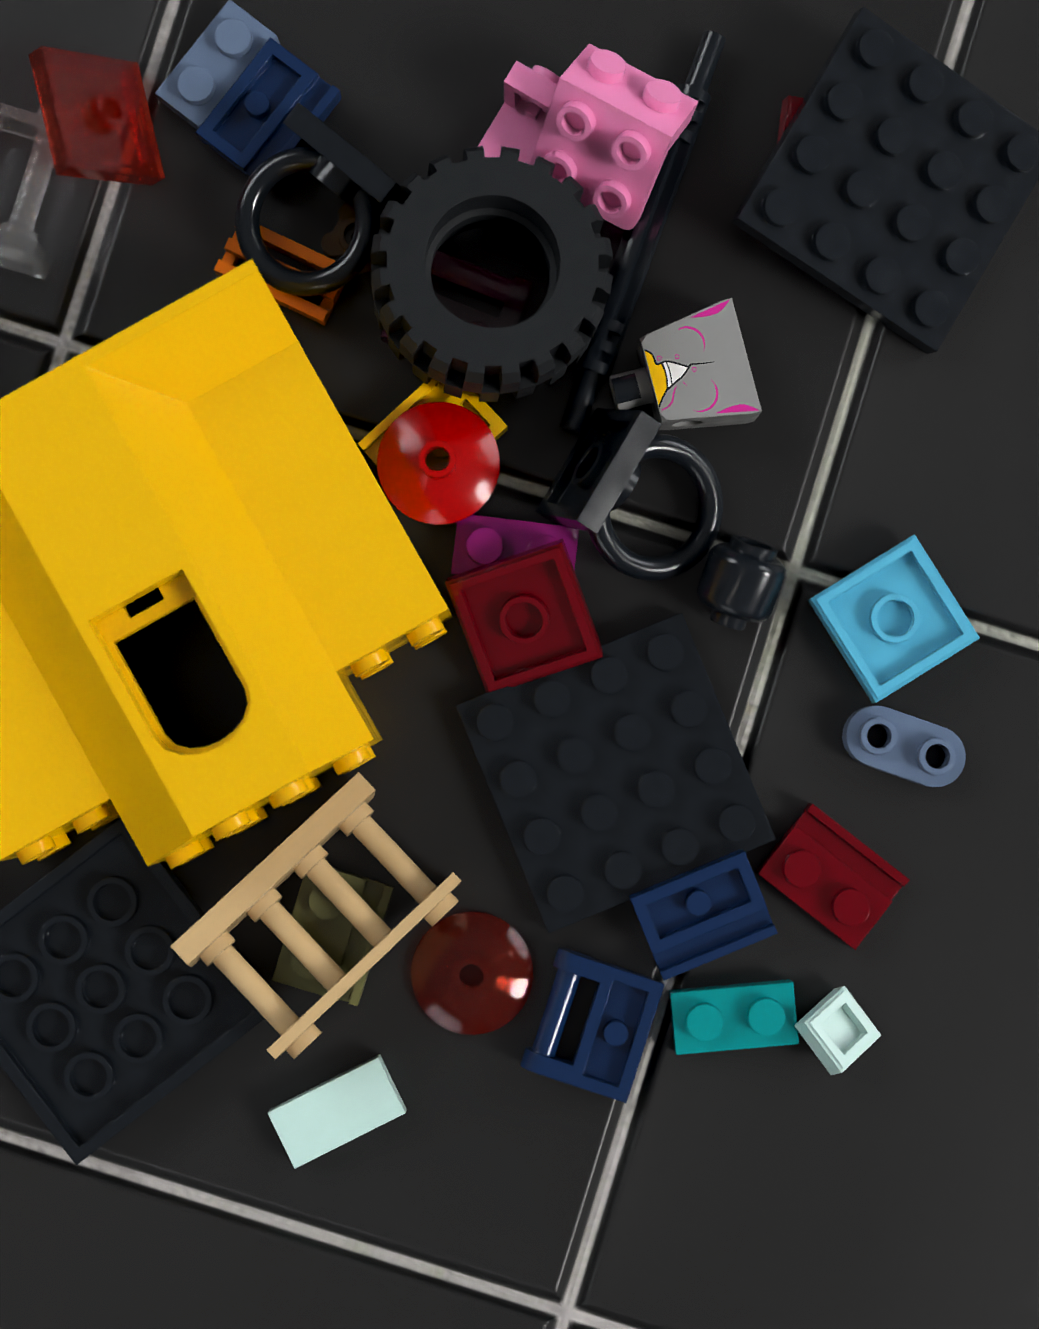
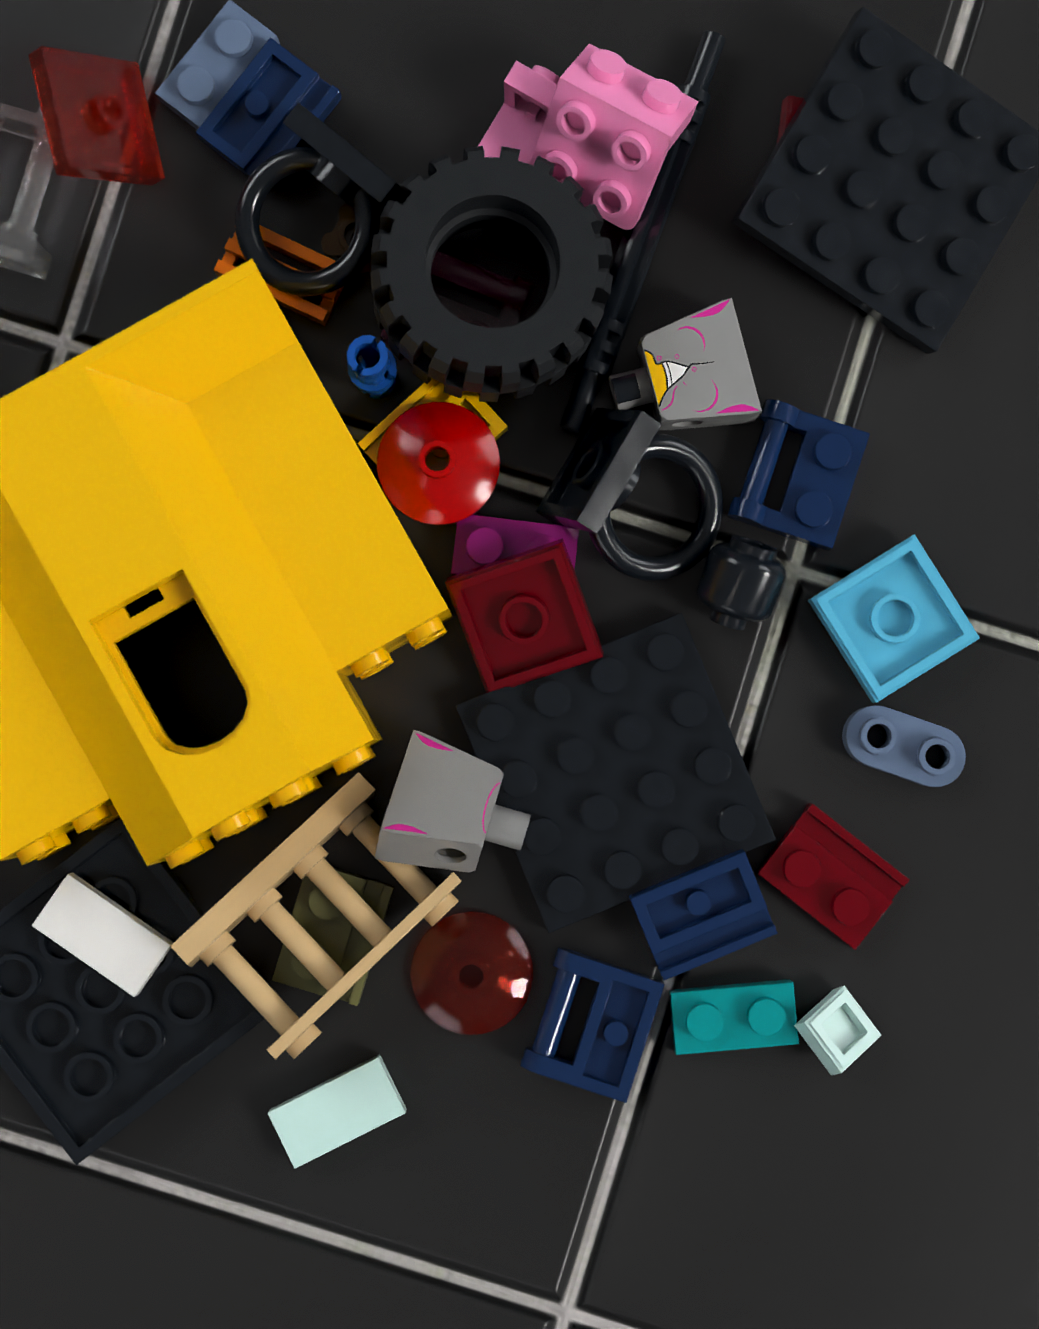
(102, 934): none -> white tile
(375, 362): none -> blue pin
(446, 809): none -> light grey torso
(818, 480): none -> dark blue plate

